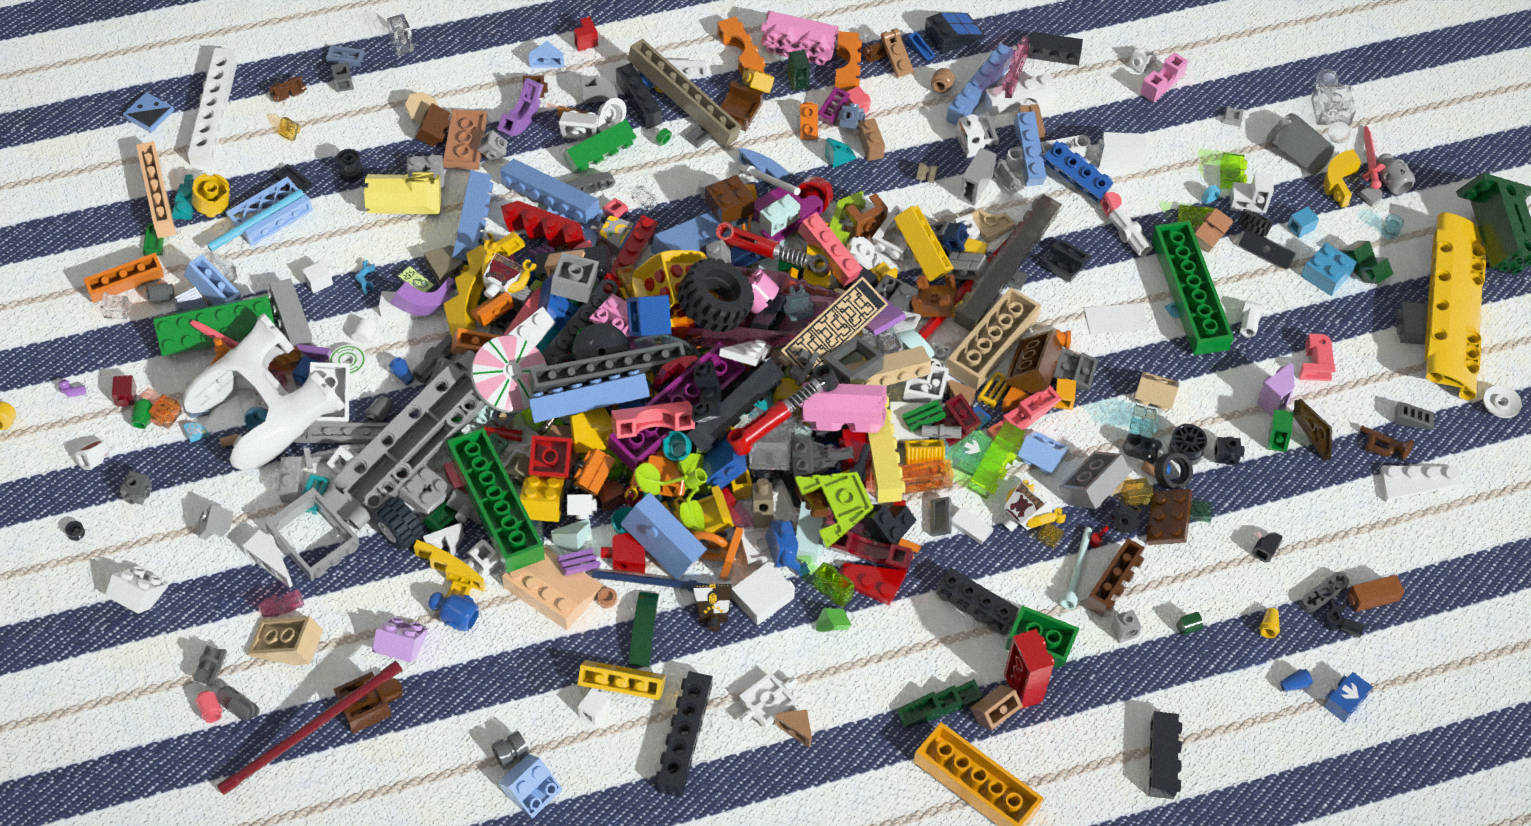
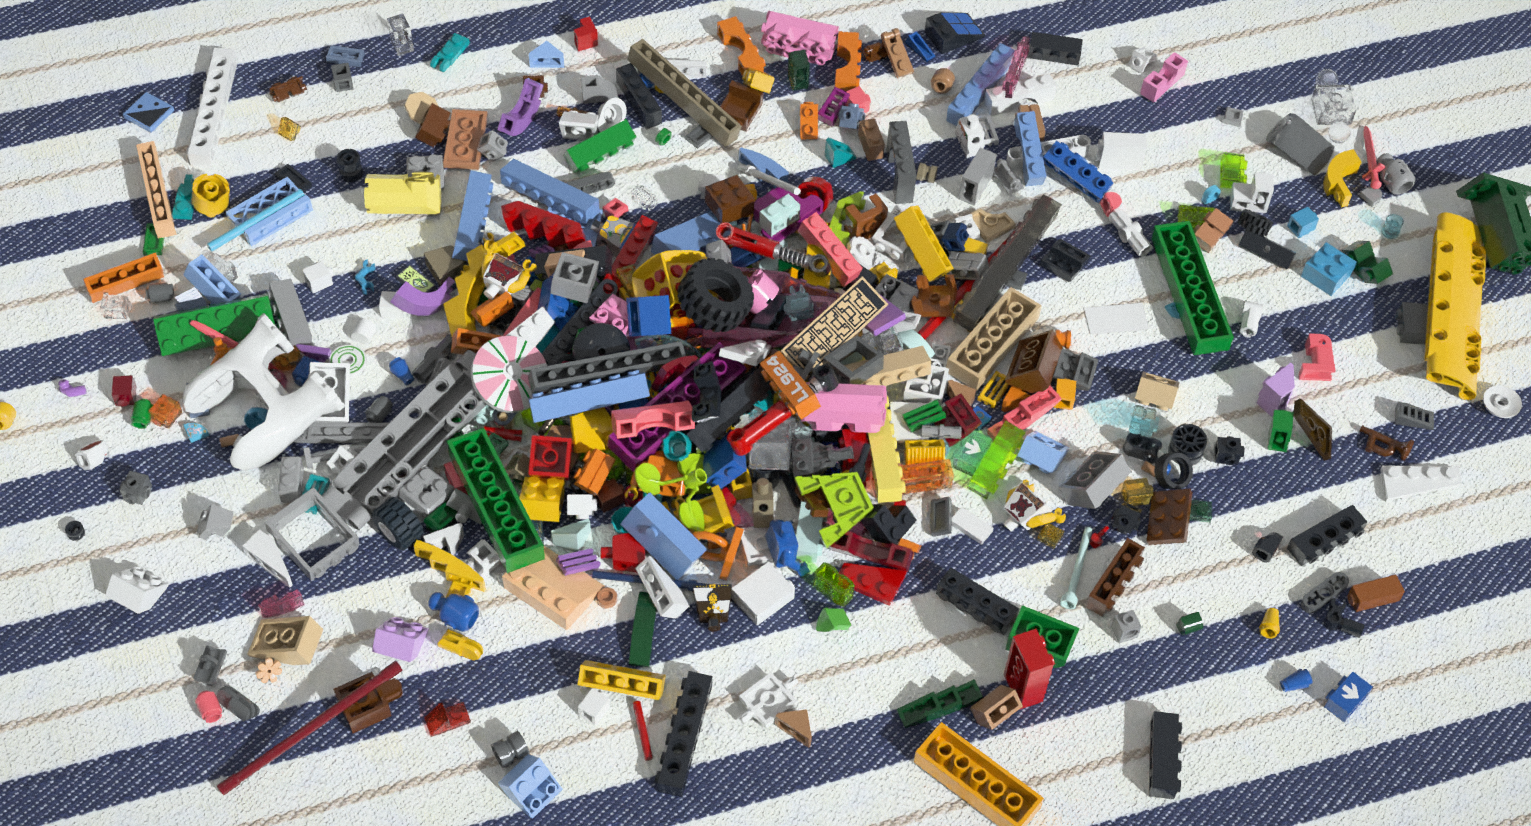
(268, 670): none -> light nougat plant
(446, 719): none -> clear red slope
(450, 52): none -> teal hinge
(460, 645): none -> yellow arm
(642, 730): none -> red bar
(662, 590): none -> white slope
(790, 385): none -> orange brick
(900, 153): none -> dark grey arch
(1349, 518): none -> black brick

